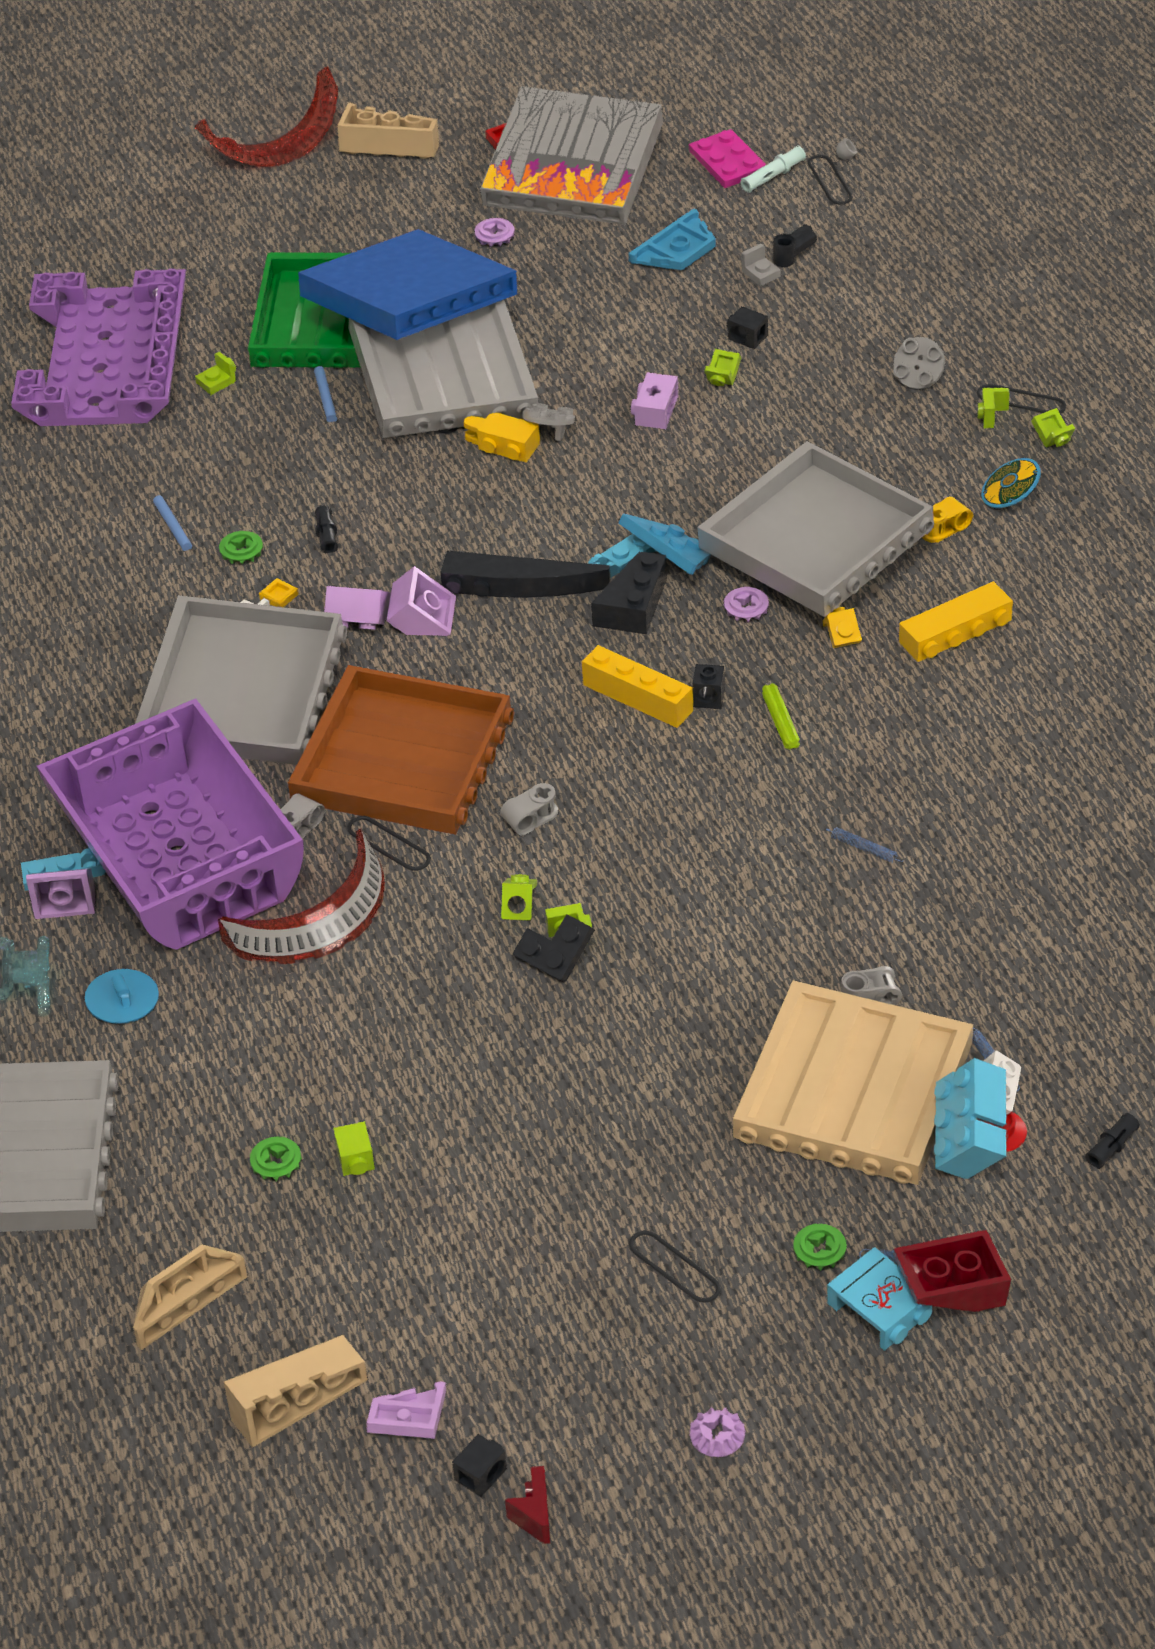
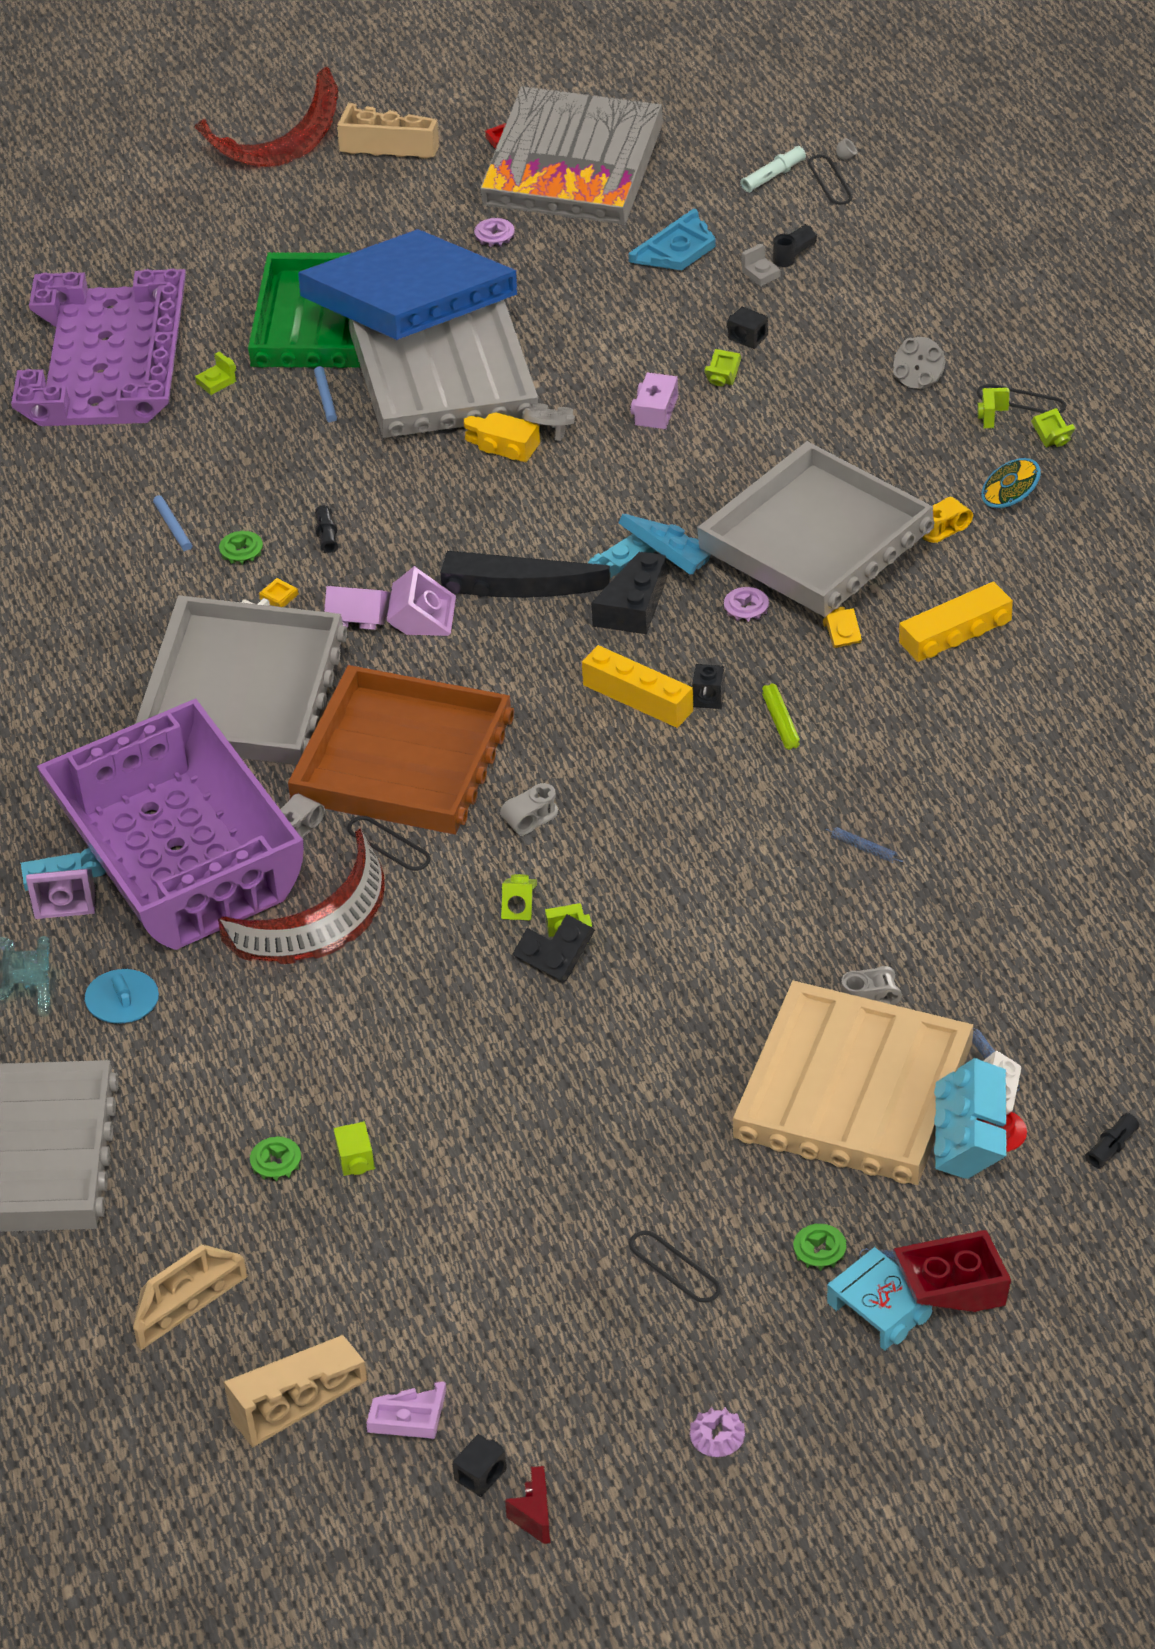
(726, 157): dark pink plate -> none

